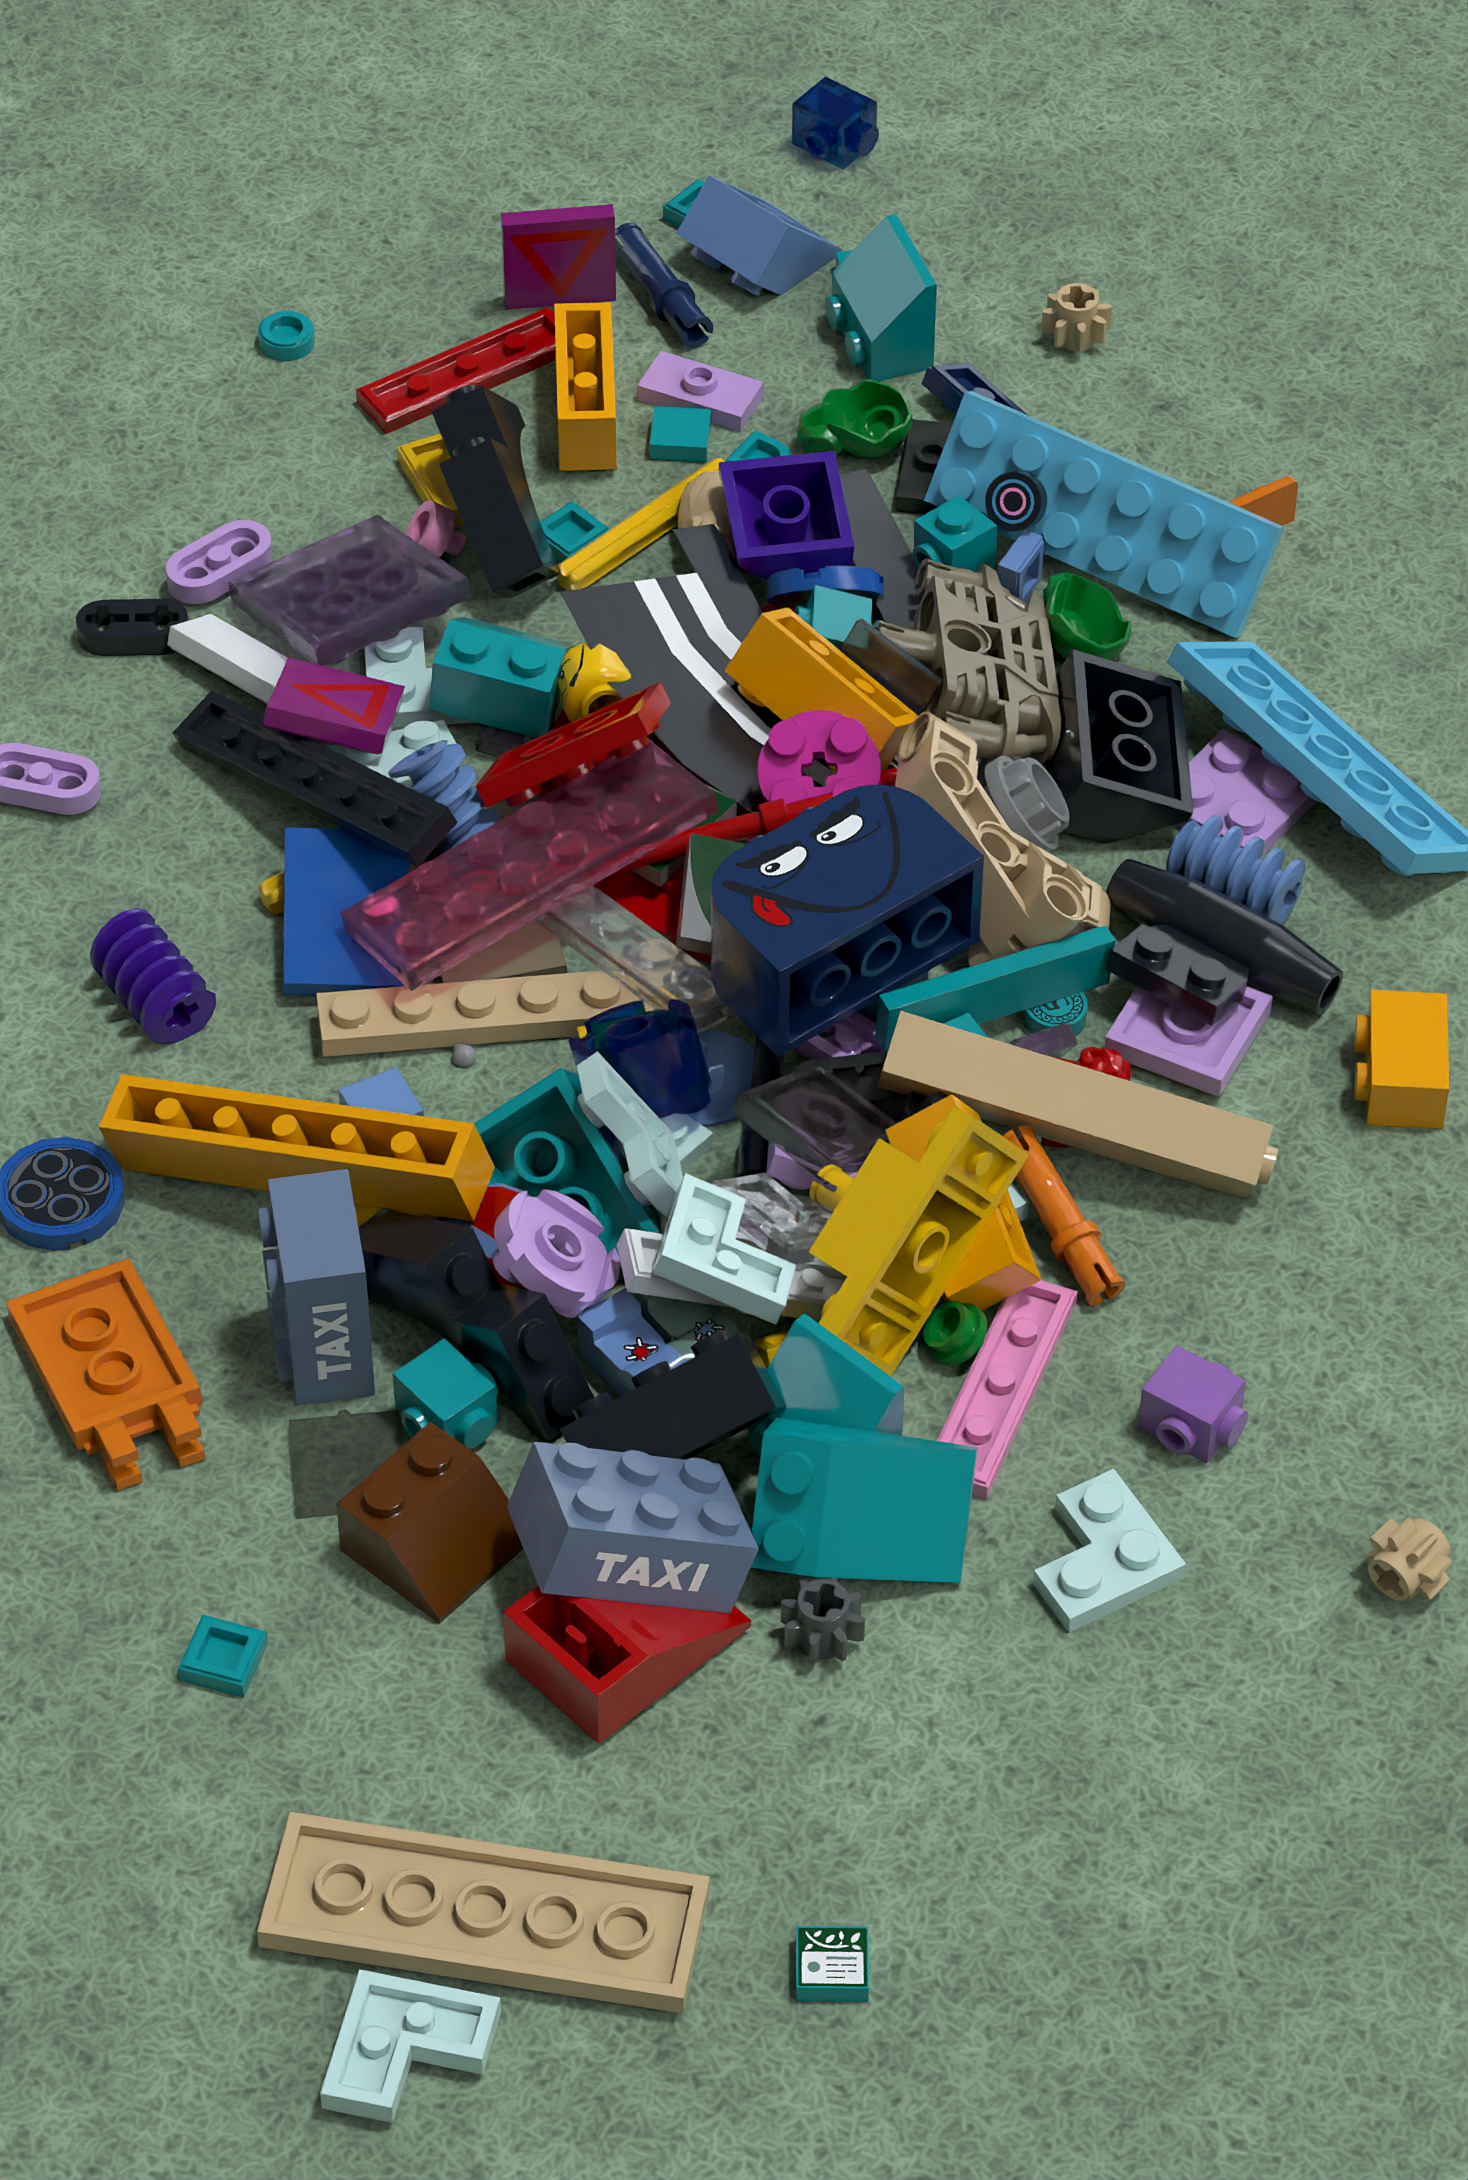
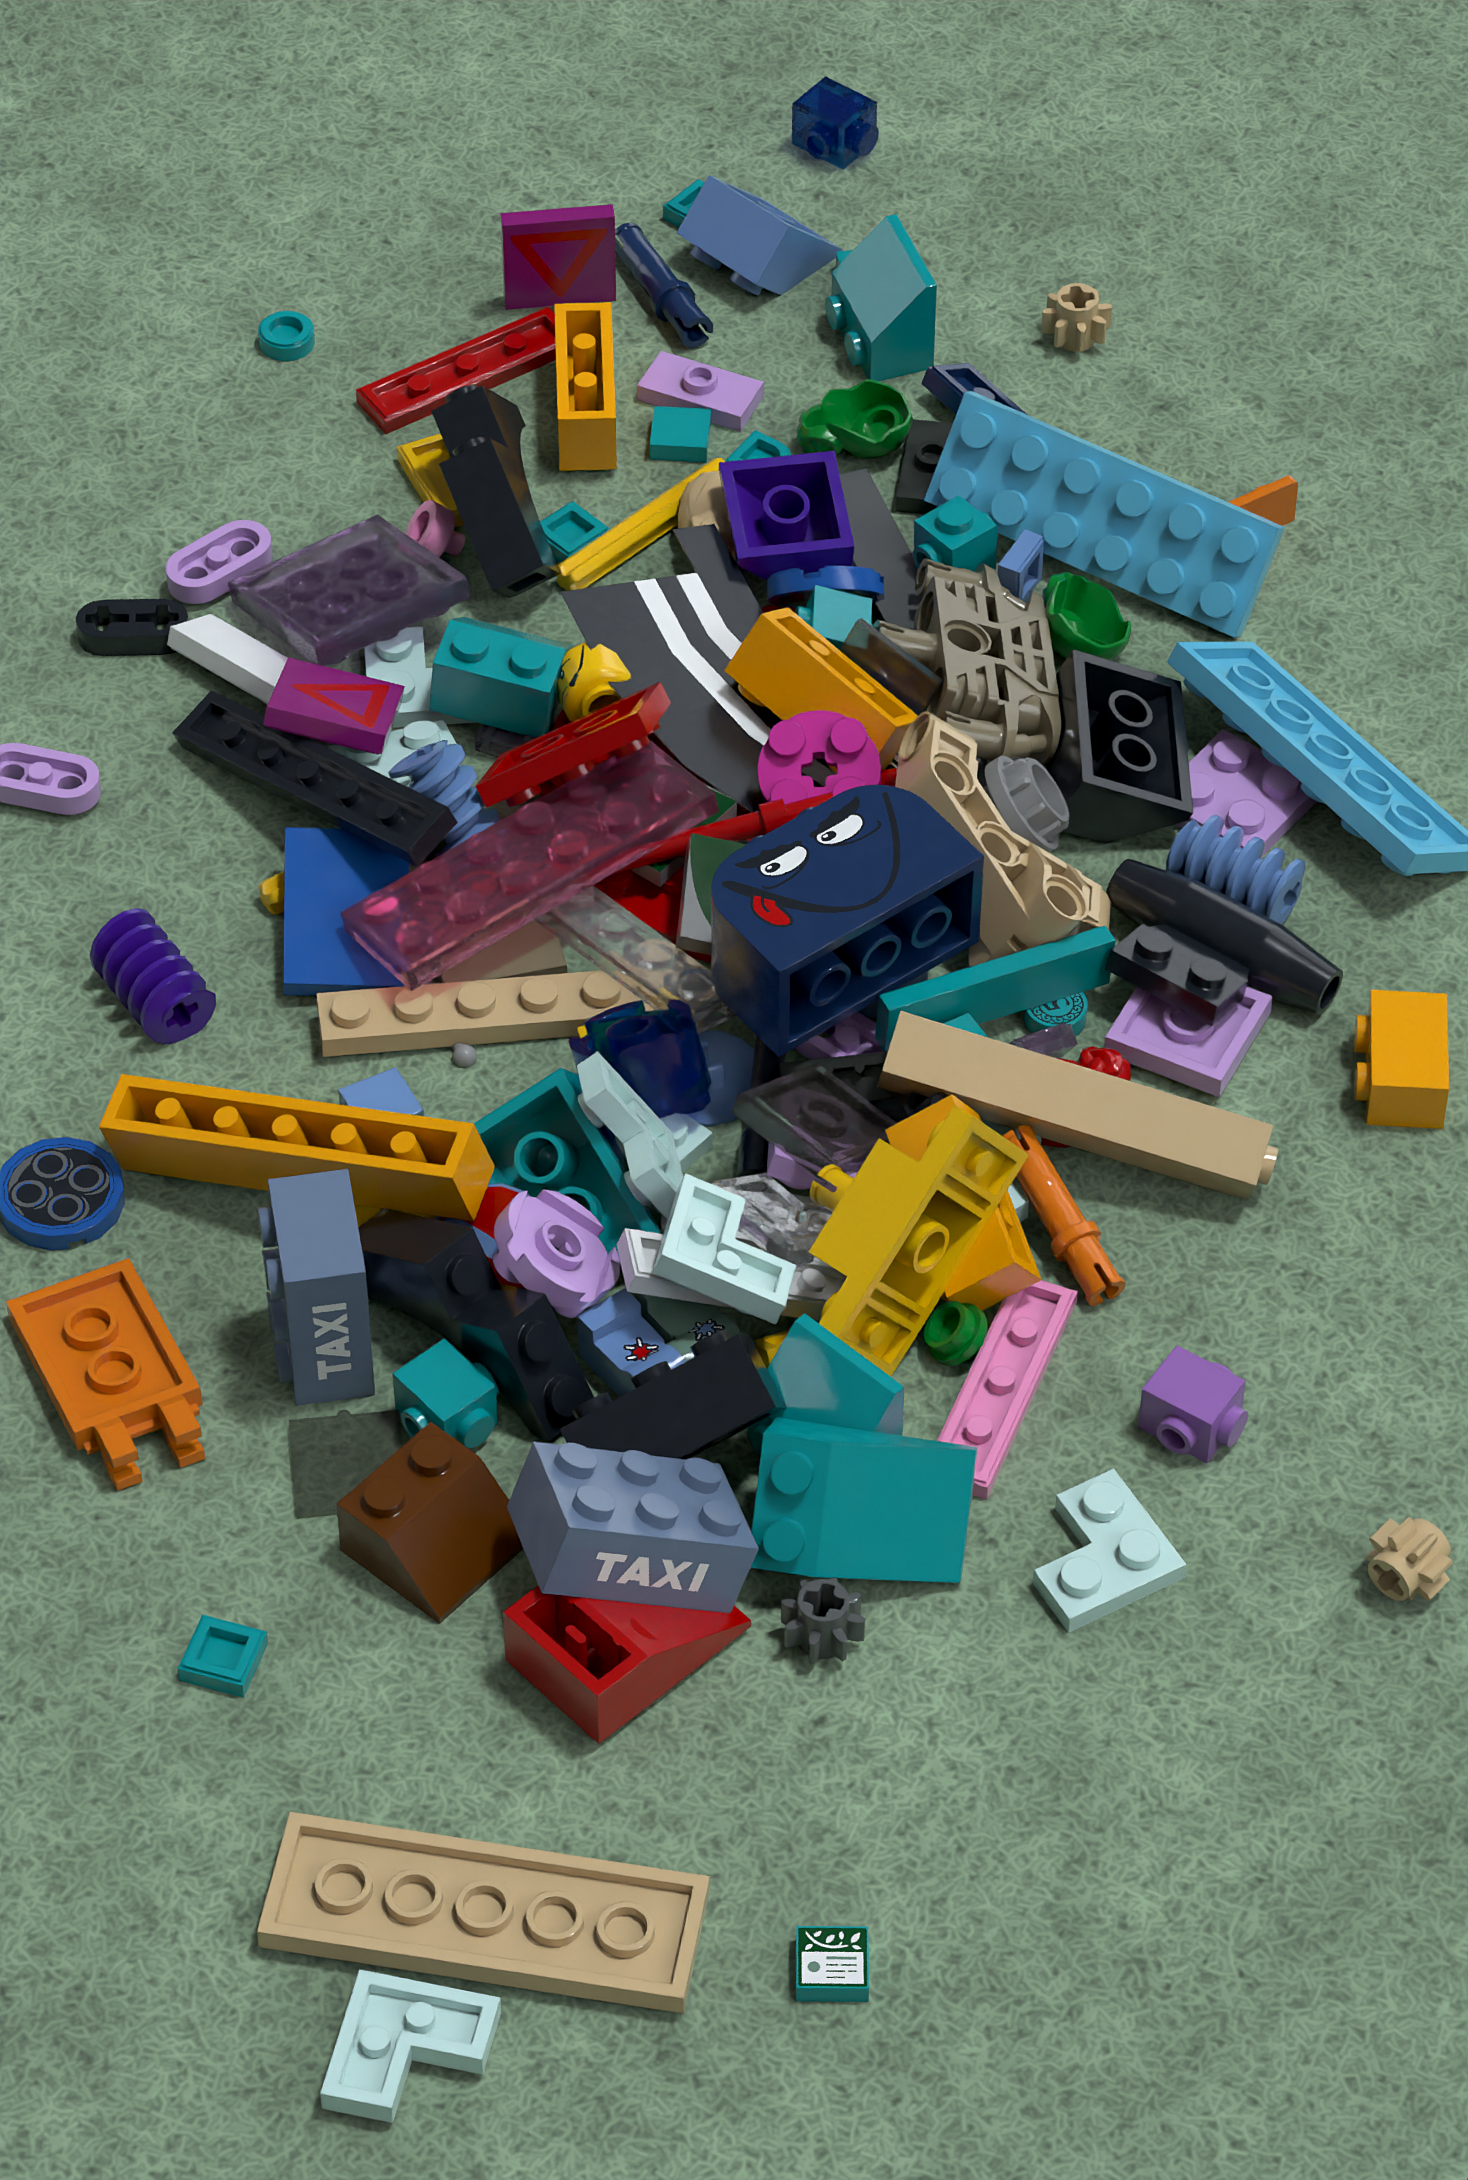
(1016, 500): black tile -> none

